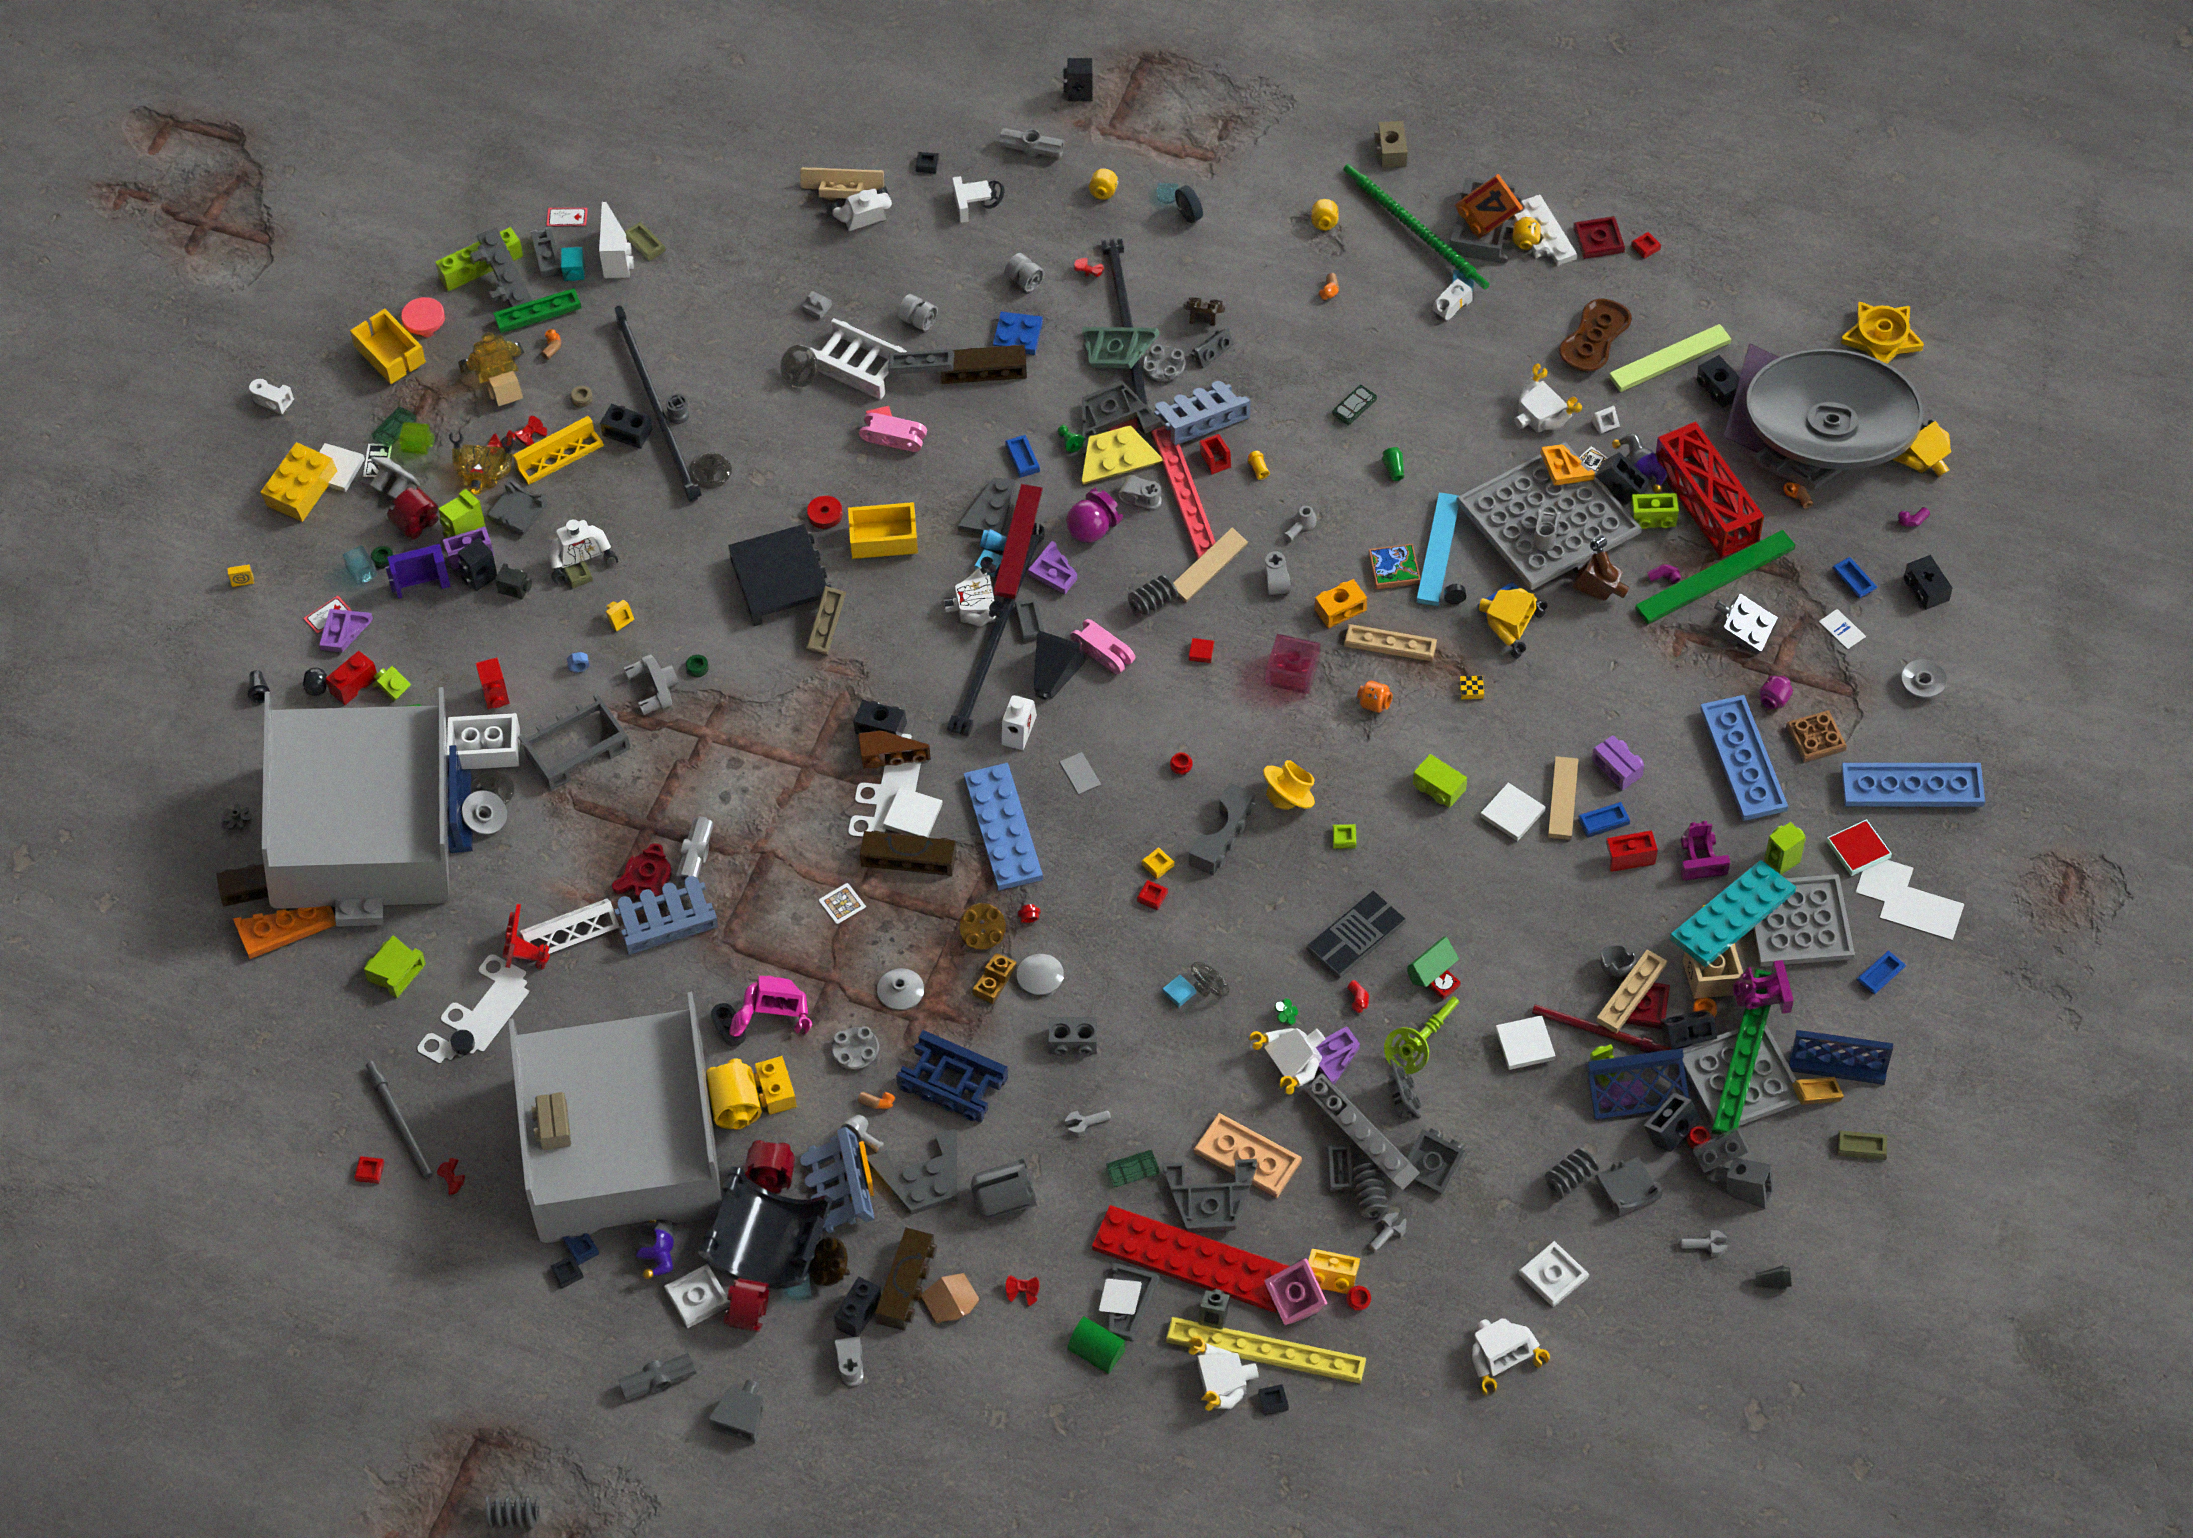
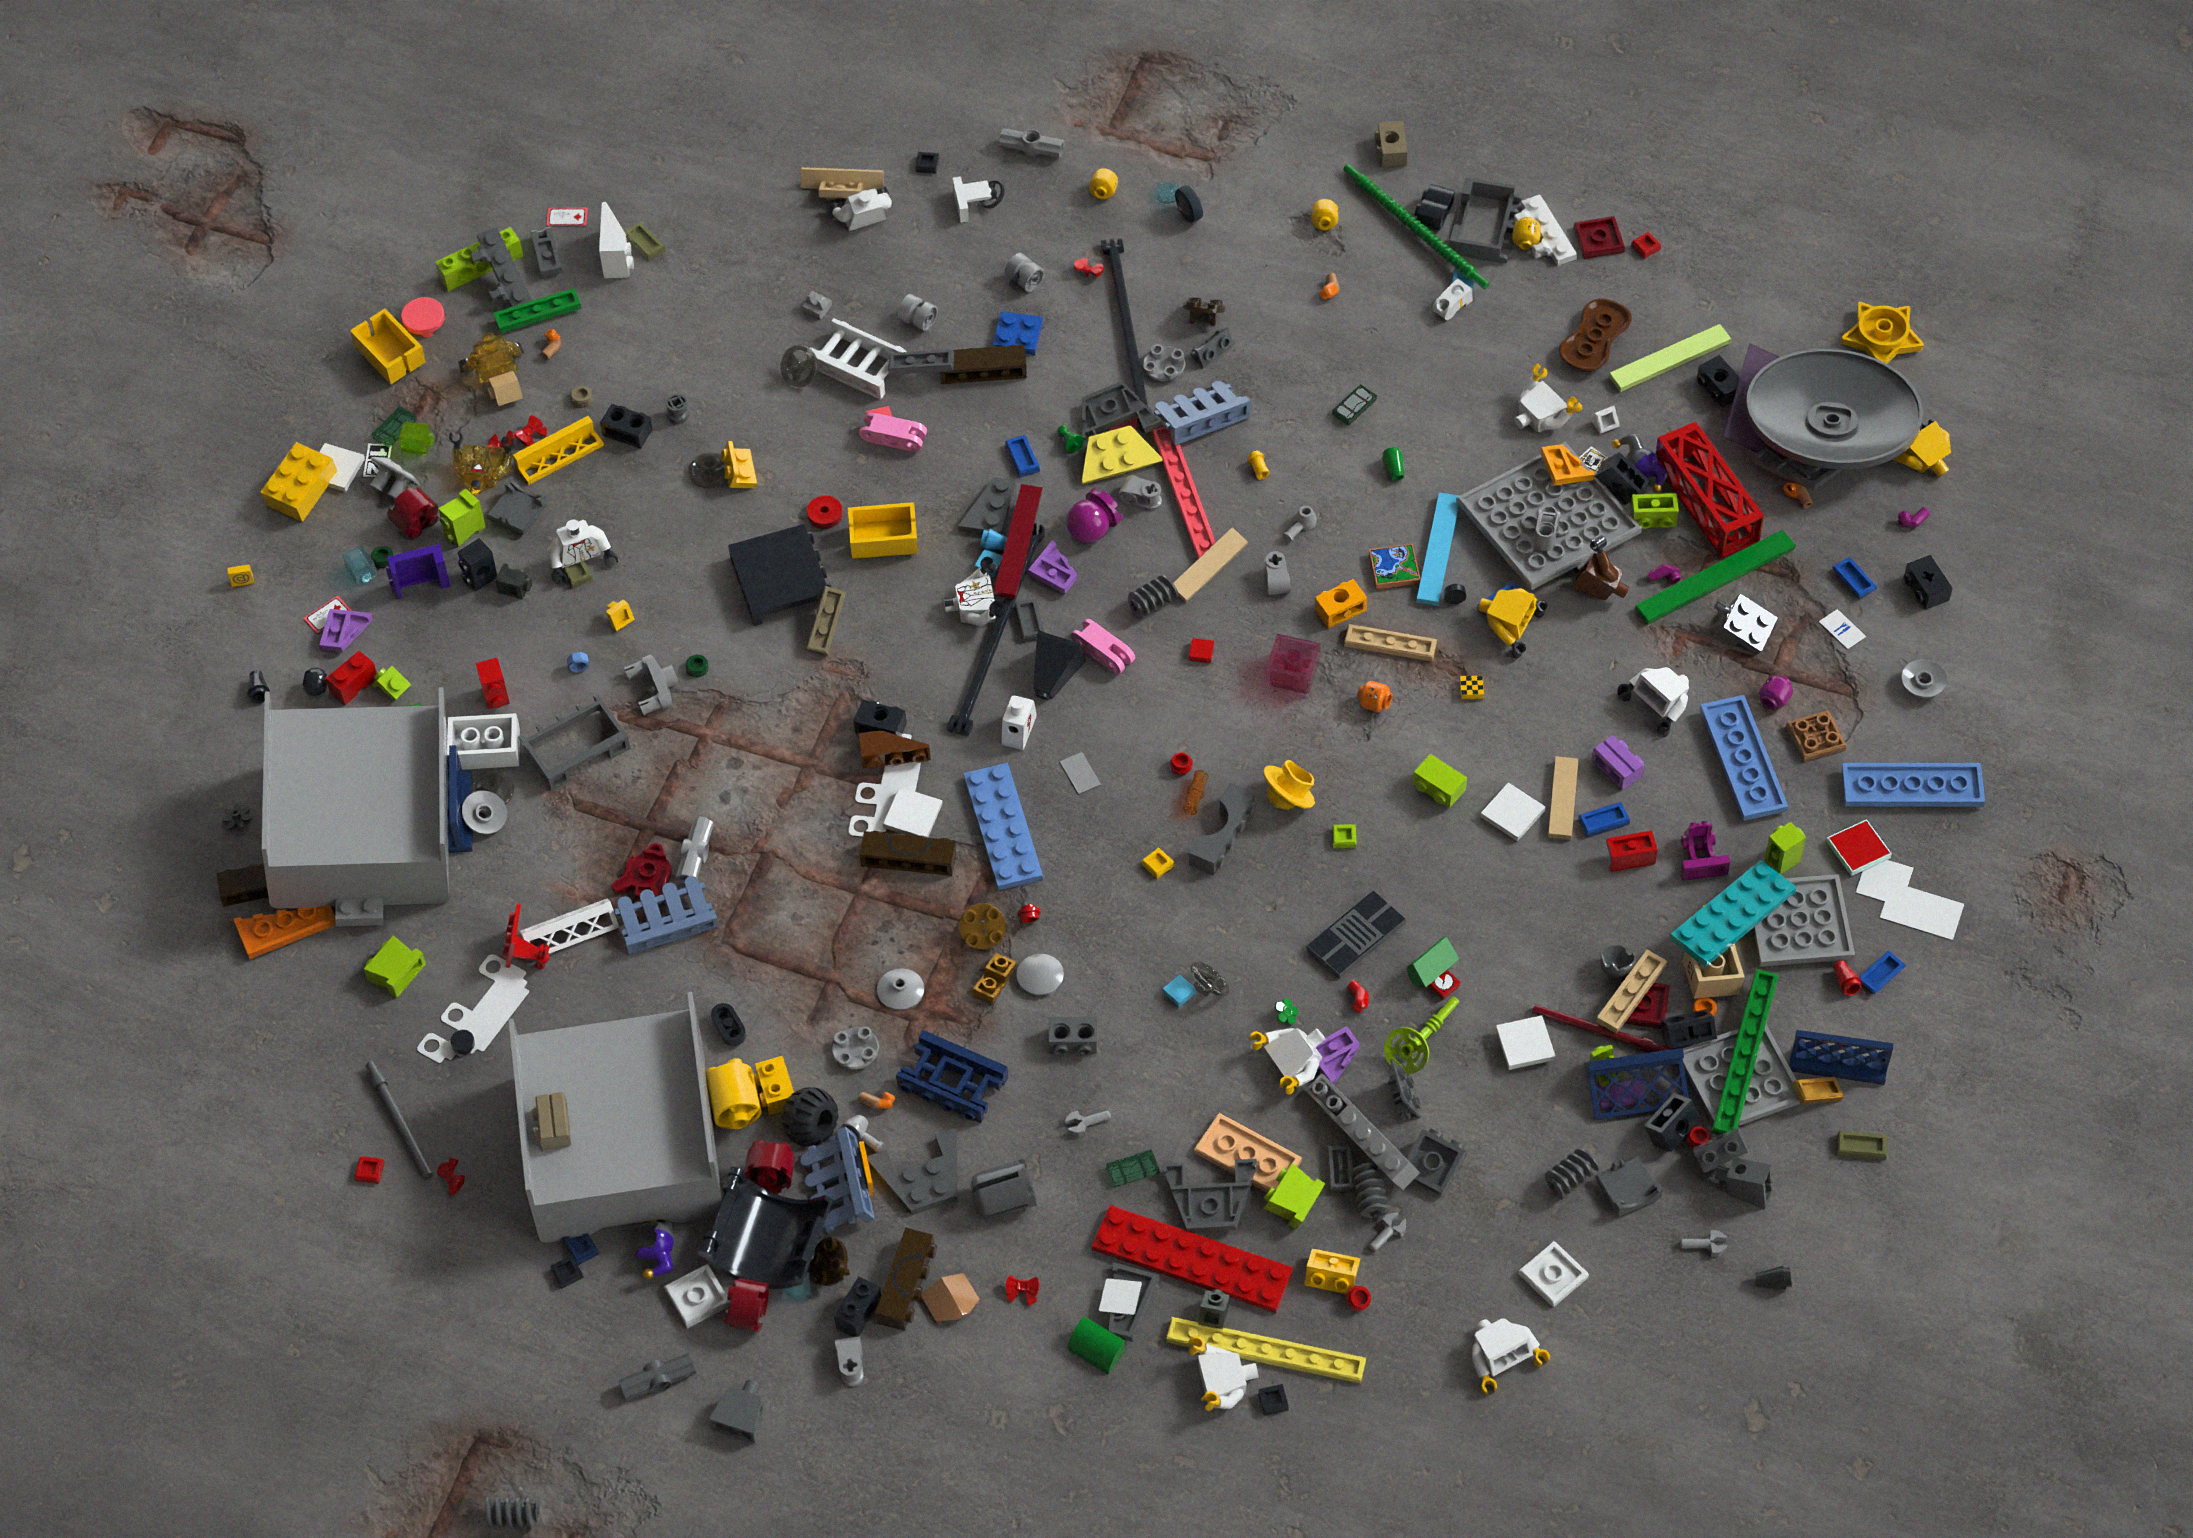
(270, 396): white leg -> none
(458, 542): medium lavender brick -> none
(573, 263): teal brick -> none
(692, 490): black hinge -> none
(738, 467): none -> yellow bracket
(774, 997): dark pink torso -> none
(809, 1116): none -> black wheel
(842, 903): sticker -> none
(1079, 79): black brick -> none
(1117, 345): sand green wing -> none
(1152, 895): red tile -> none
(1195, 792): none -> clear orange pin
(1215, 453): red window -> none
(1293, 1195): none -> lime hips
(1296, 1292): bright pink slope -> none
(1435, 206): none -> black brick
(1488, 206): orange slope -> none
(1661, 691): none -> white torso
(1776, 987): magenta tile -> none
(1847, 980): none -> red cone

